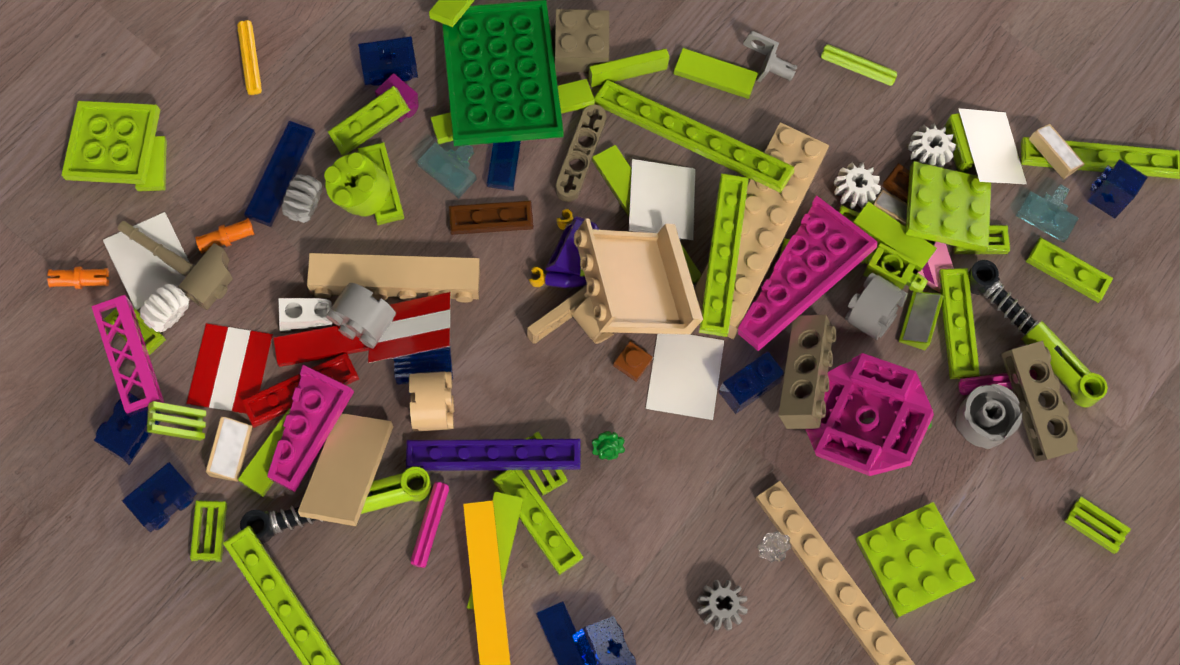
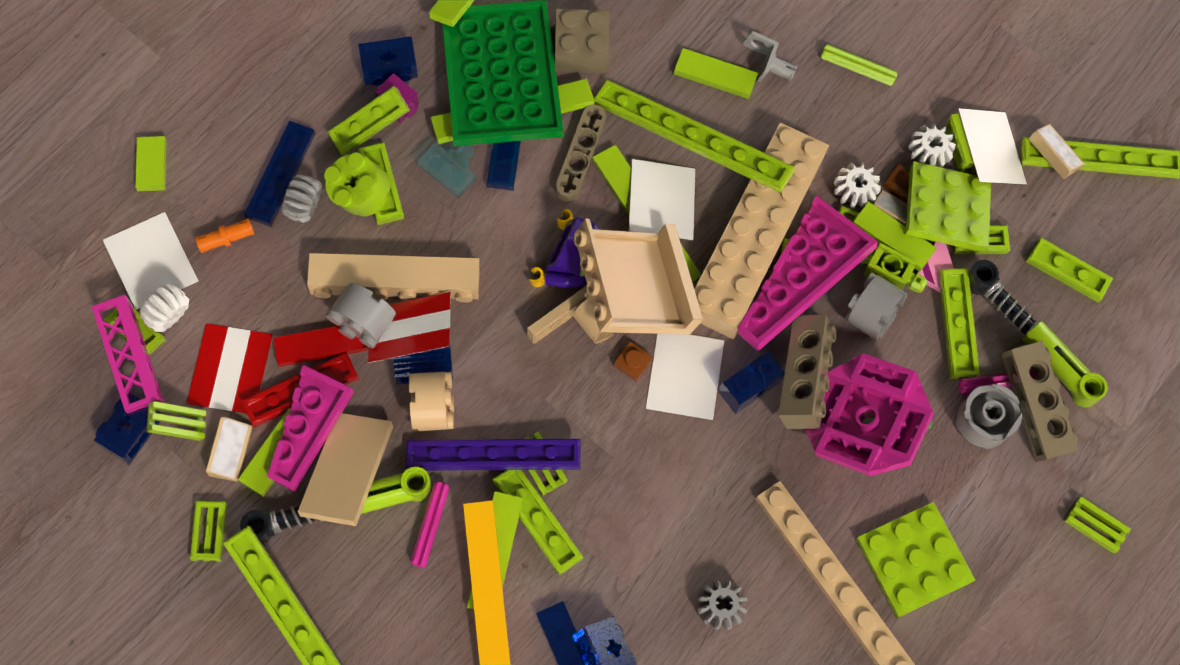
(78, 277): orange pin -> none
(111, 142): lime plate -> none
(144, 500): clear blue brick -> none
(203, 281): dark tan piece -> none
(249, 57): yellow axle -> none
(303, 313): white leg -> none
(491, 217): reddish brown tile -> none
(608, 445): green plant -> none
(629, 67): lime tile -> none
(723, 255): lime tile -> none
(774, 546): clear plant -> none
(921, 319): flat silver slope -> none
(1049, 213): clear light blue hinge -> none
(1116, 188): clear blue brick -> none

